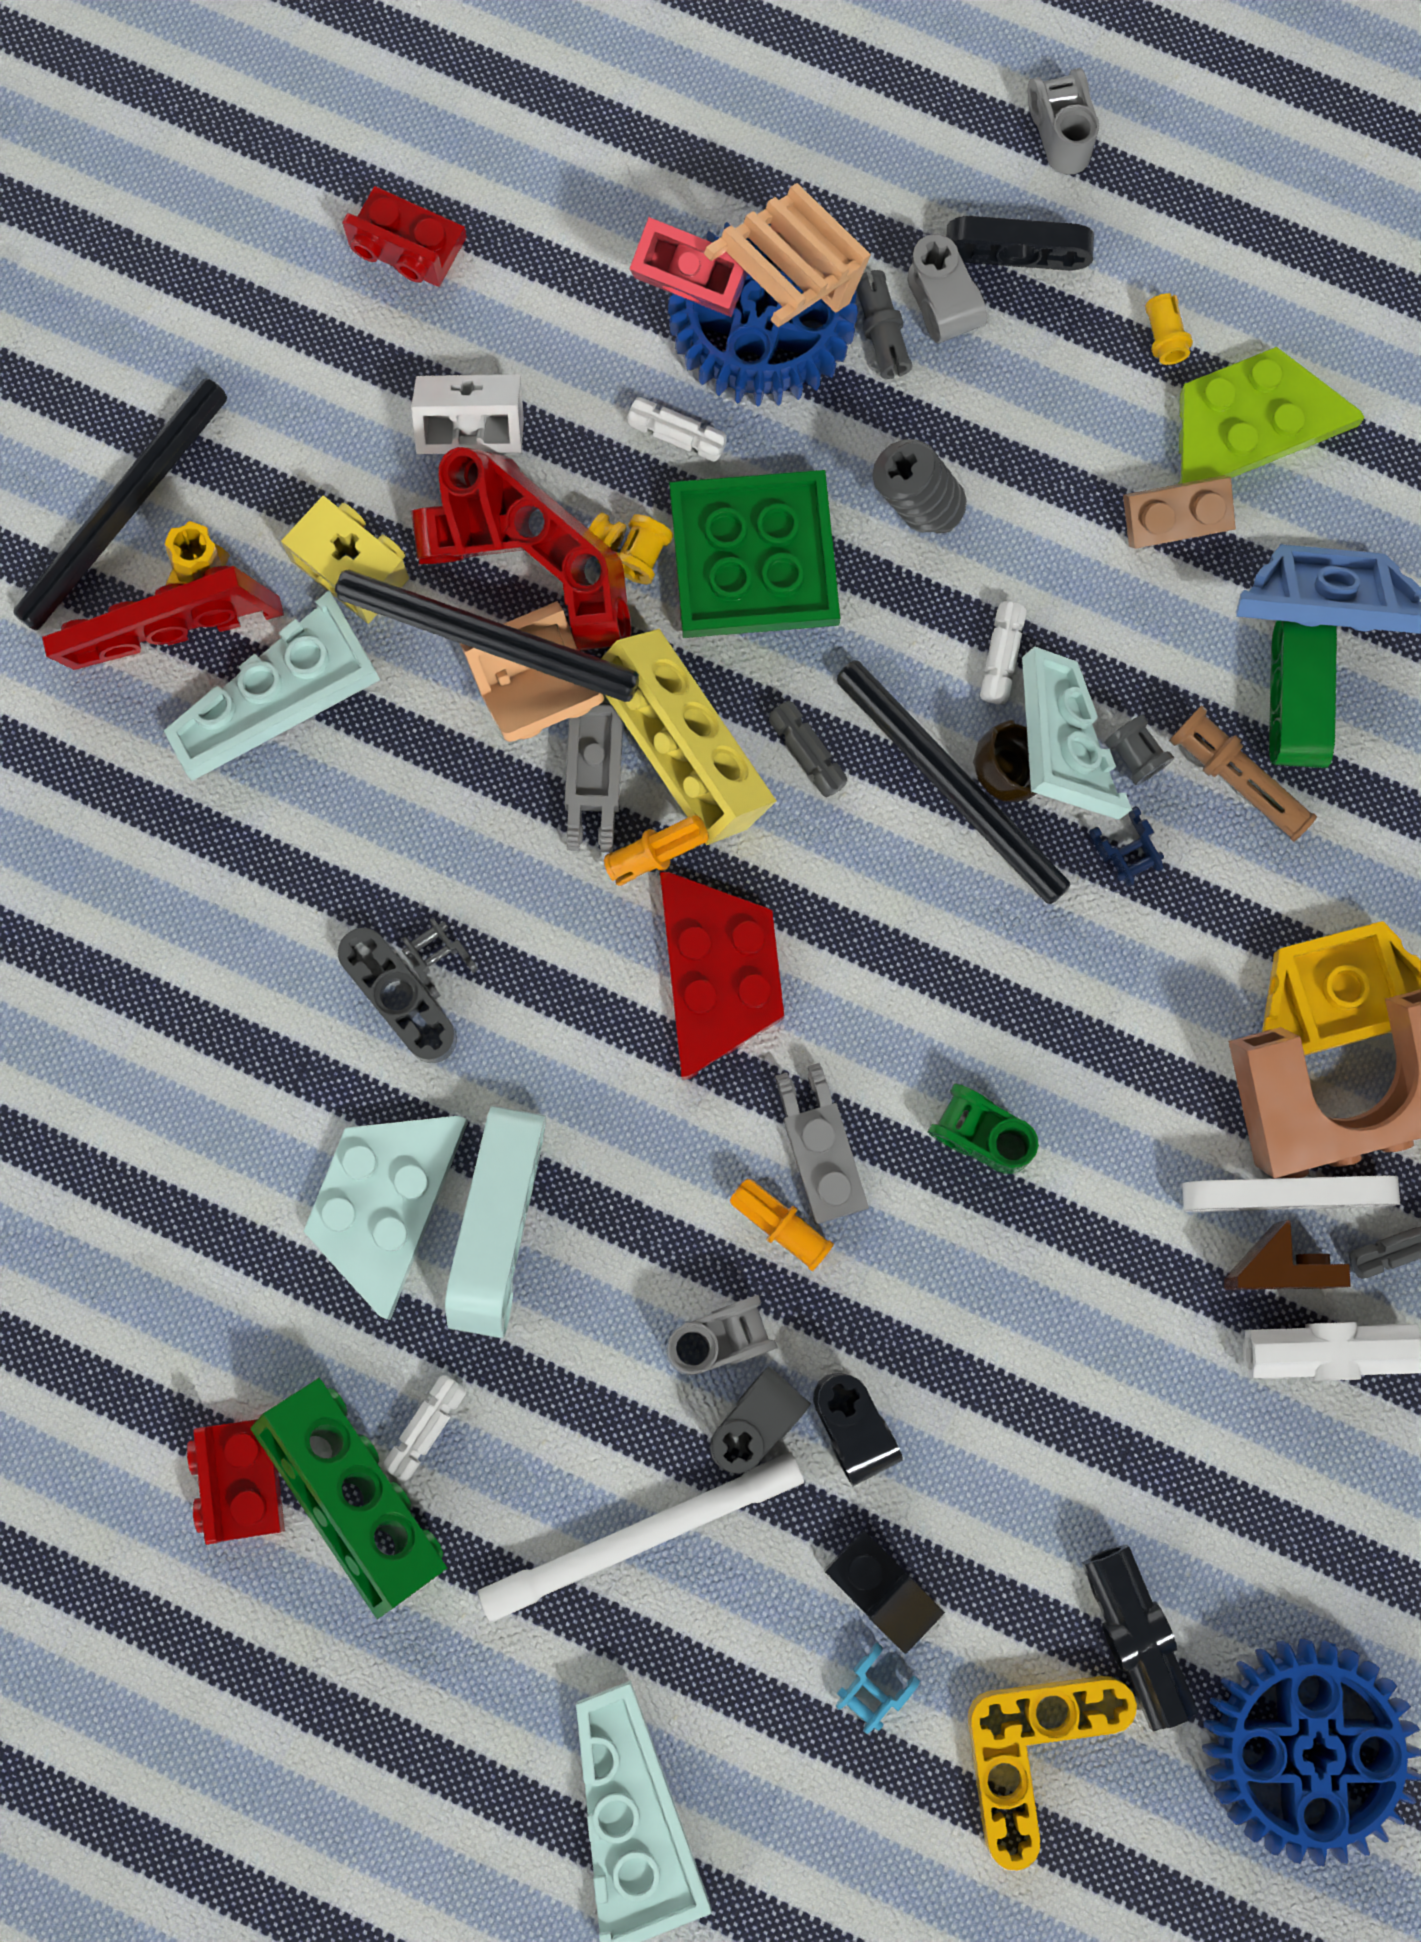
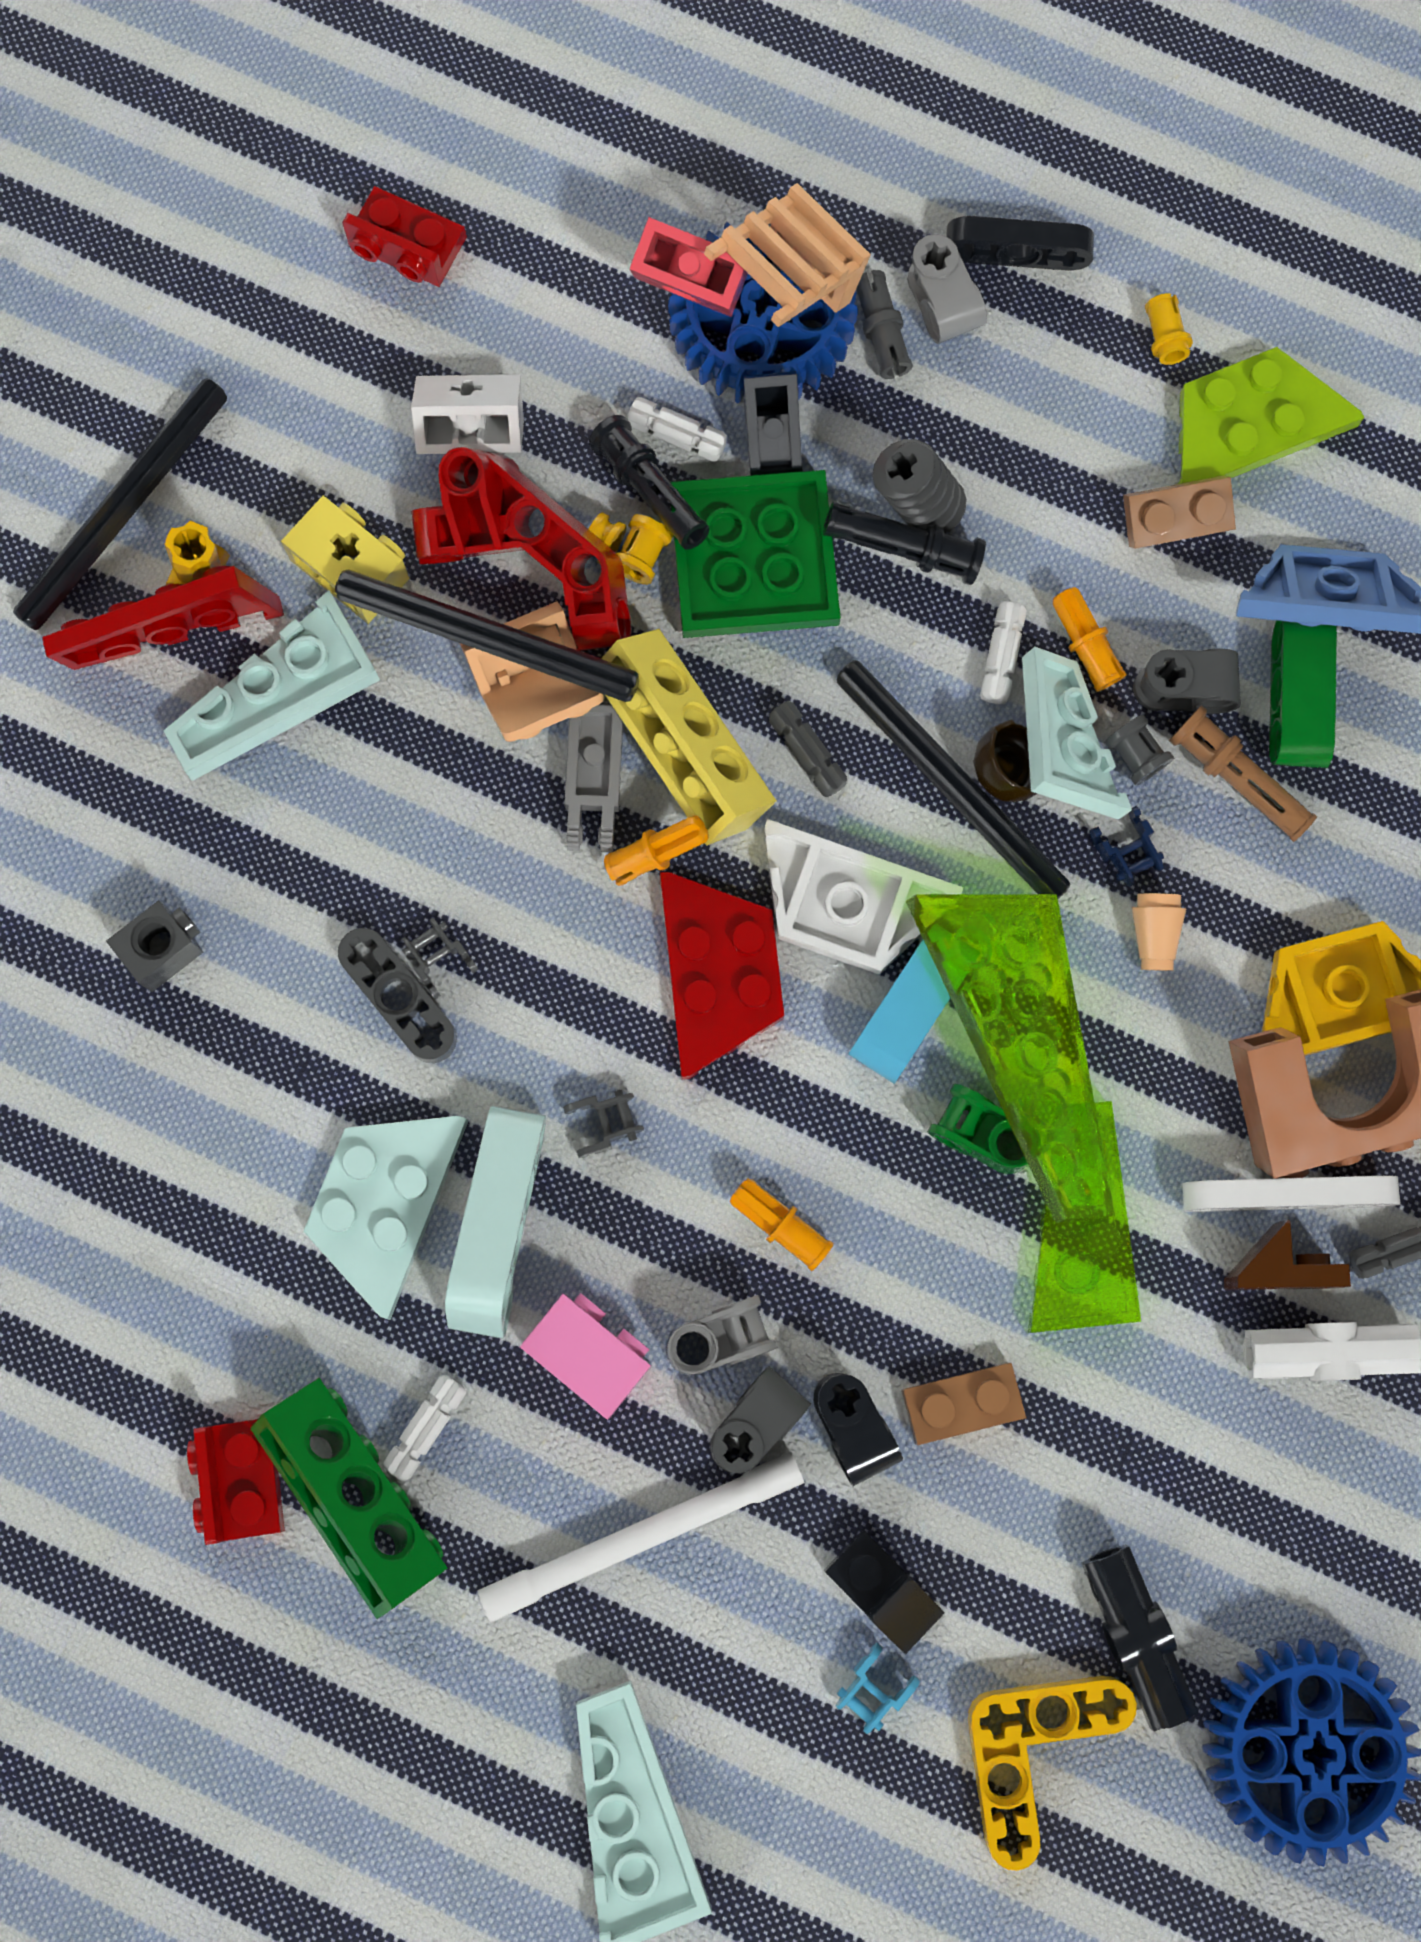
(133, 941): none -> dark grey brick
(587, 1354): none -> bright pink piece
(621, 1102): none -> dark grey piece
(683, 522): none -> black pin
(772, 423): none -> black slope
(821, 1150): light grey hinge -> none
(843, 898): none -> white wing
(903, 1017): none -> medium azure beam
(926, 547): none -> black pin
(963, 1403): none -> medium nougat plate
(1019, 1006): none -> clear neon green wing
(1062, 113): light grey piece -> none
(1087, 1266): none -> clear neon green wing
(1088, 639): none -> light orange axle
(1158, 929): none -> light nougat cone
(1194, 679): none -> dark grey piece

